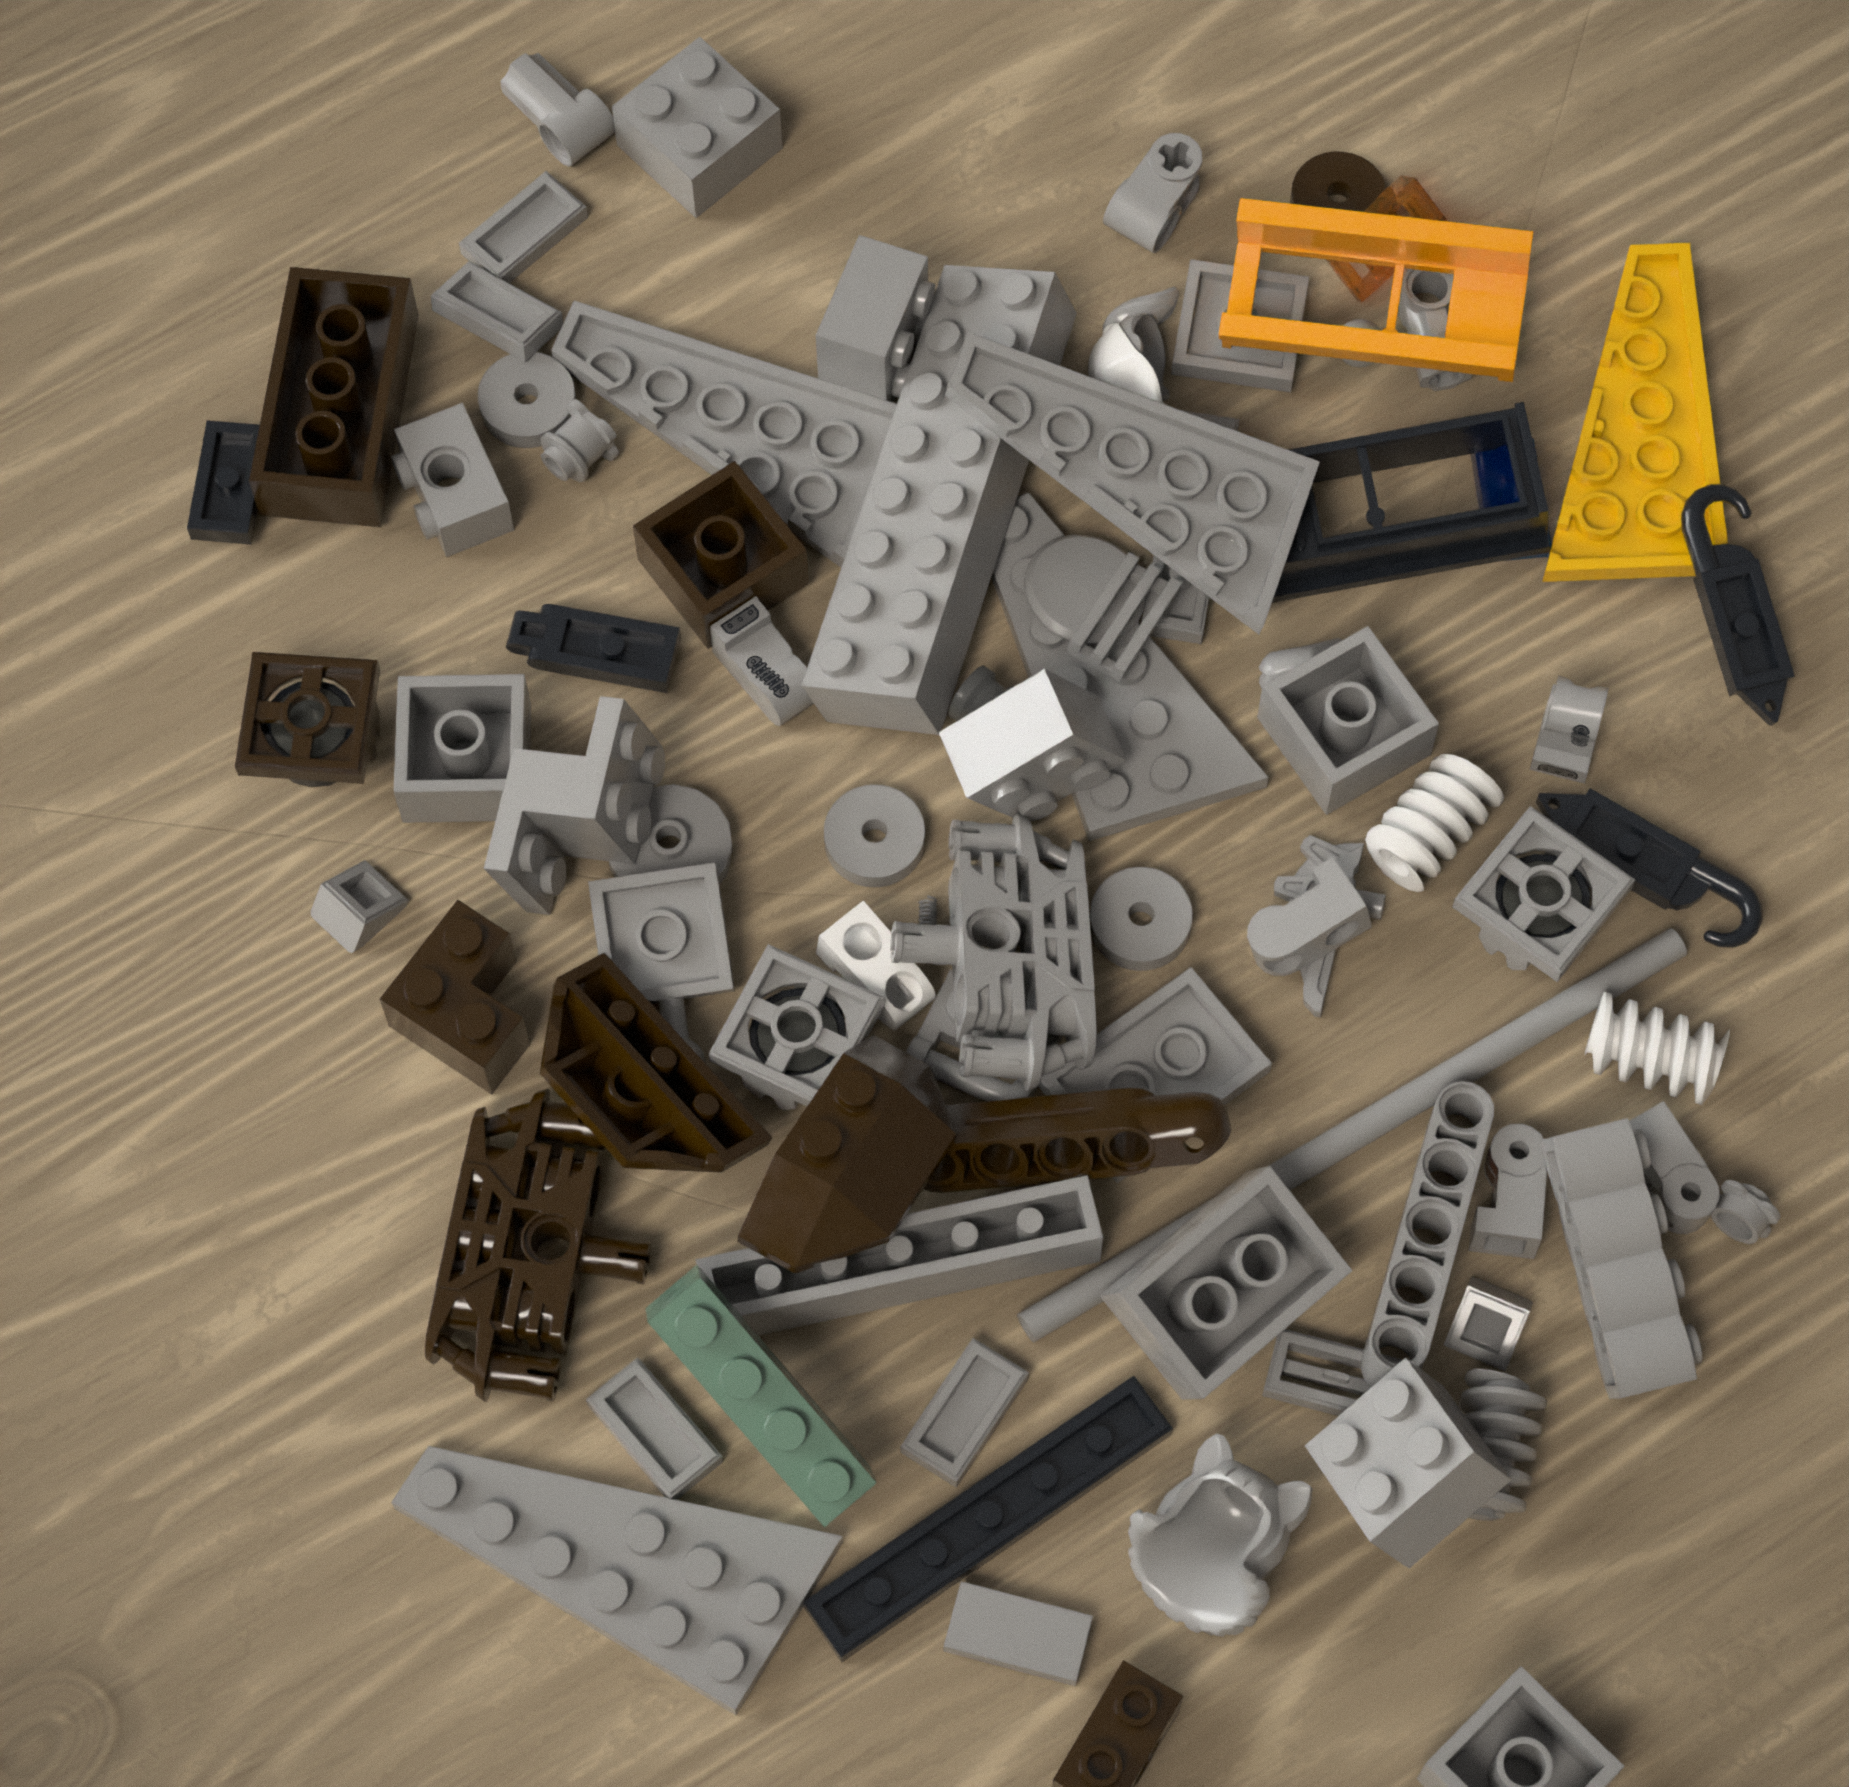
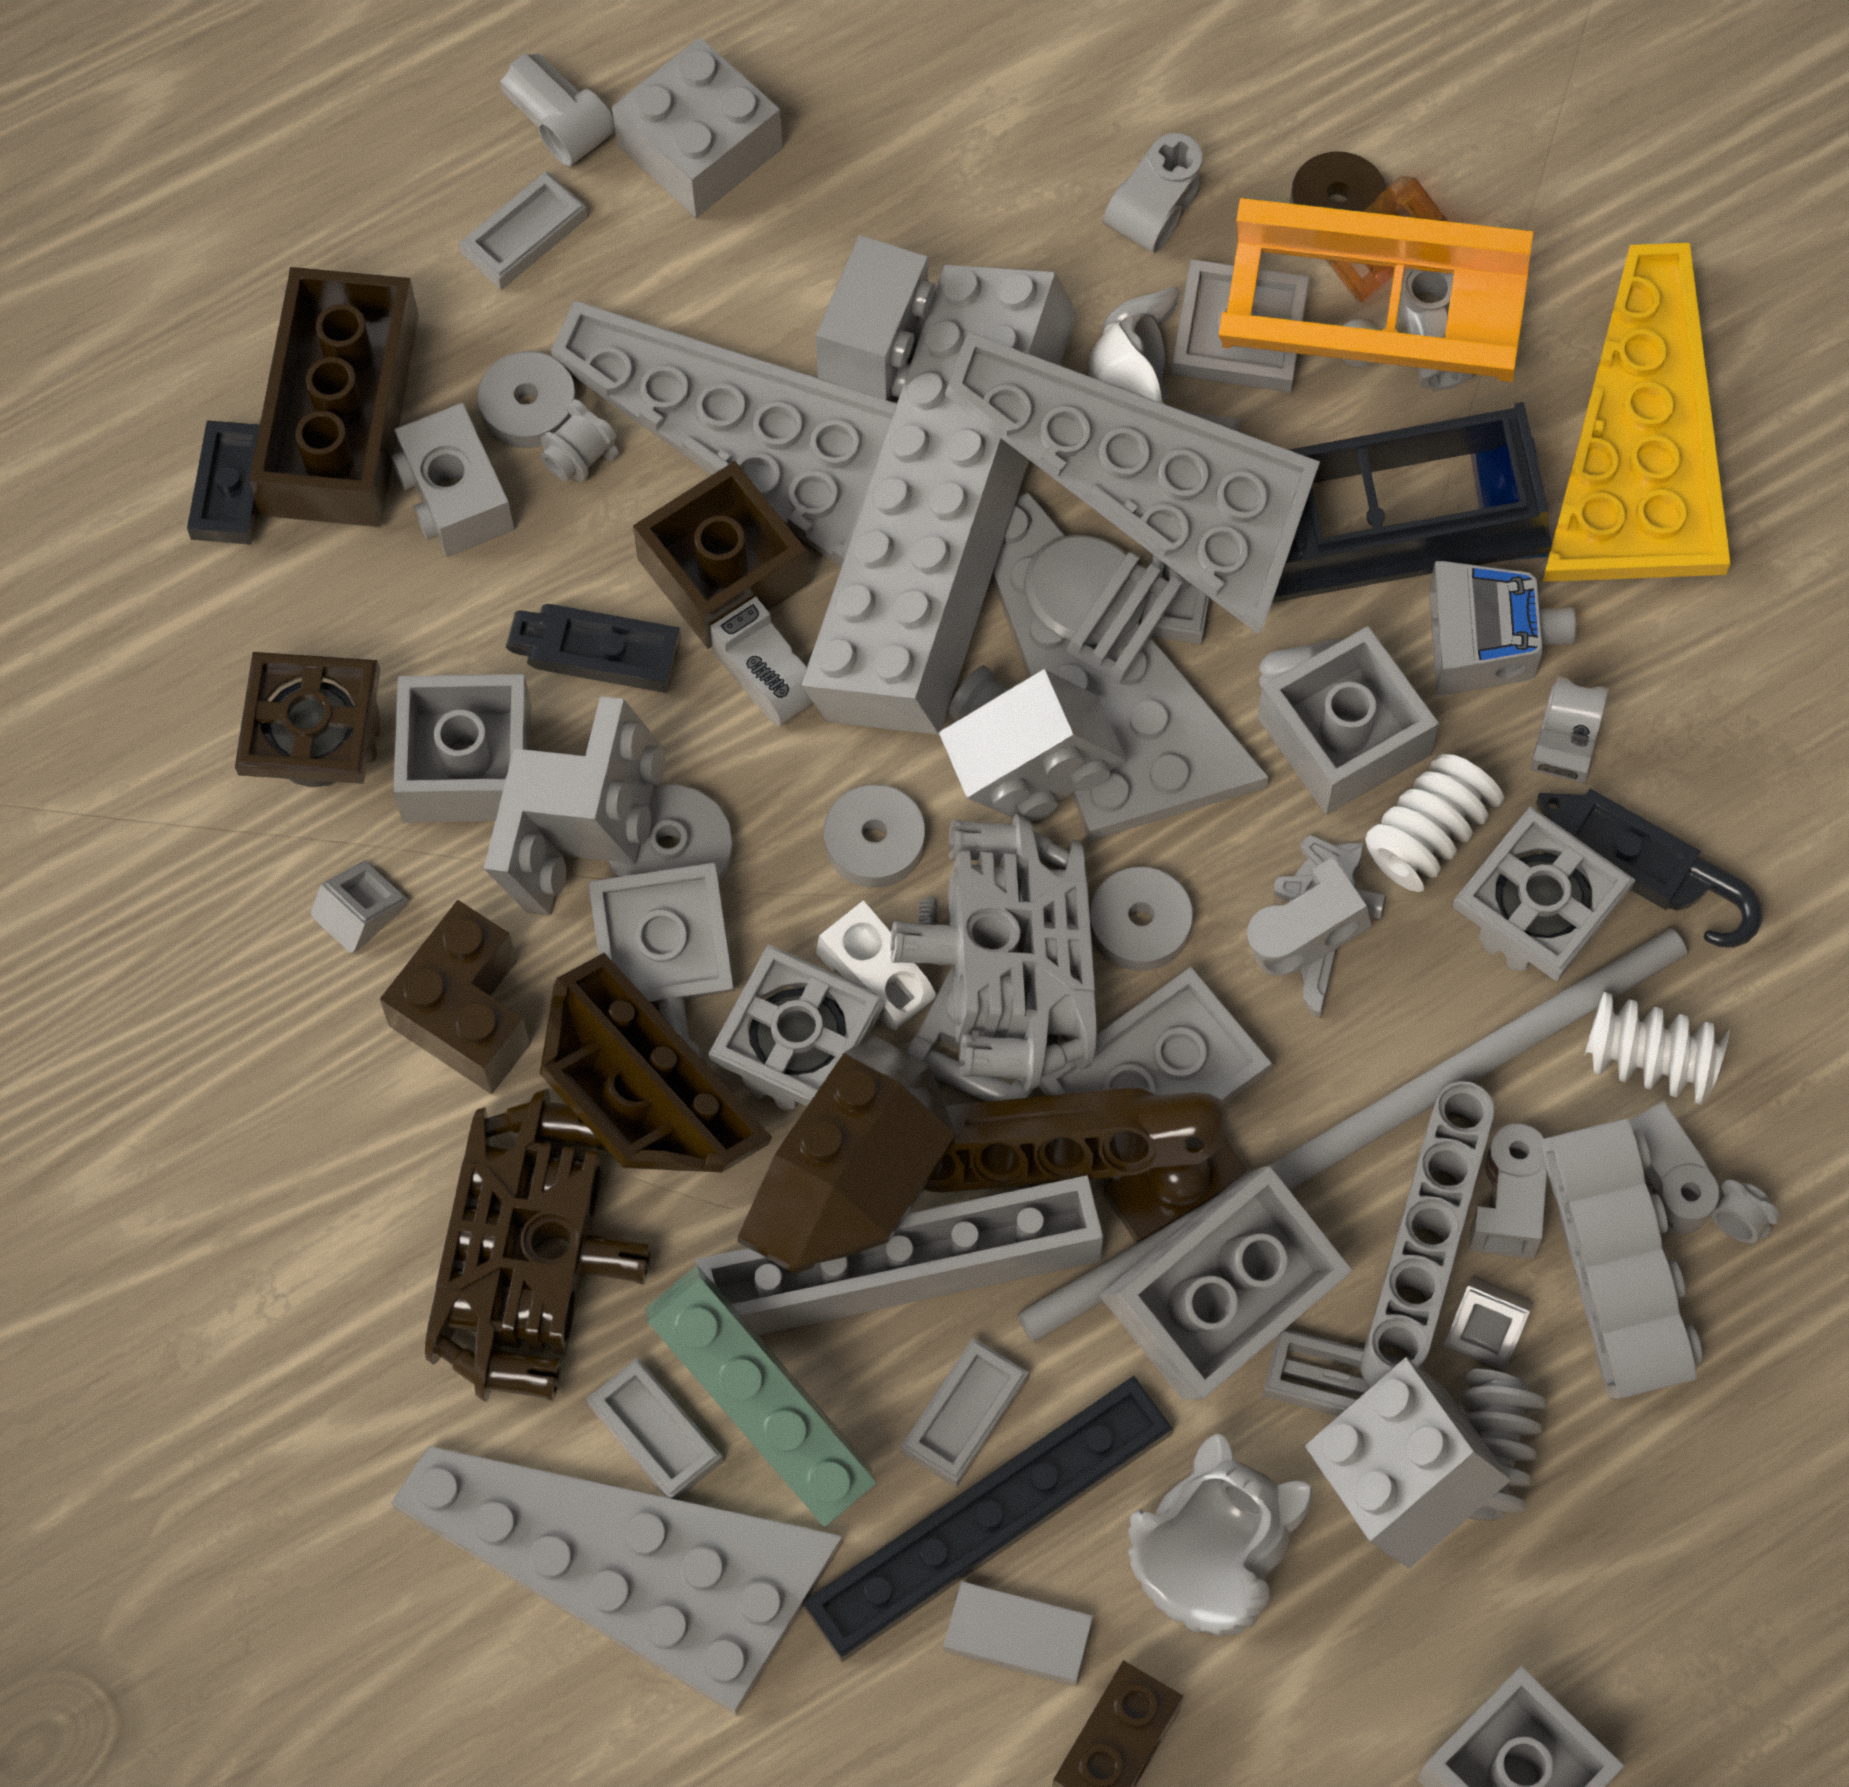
(496, 311): light grey tile -> none
(1167, 1193): none -> dark brown tile
(1490, 626): none -> light grey torso
(1737, 607): black plate -> none

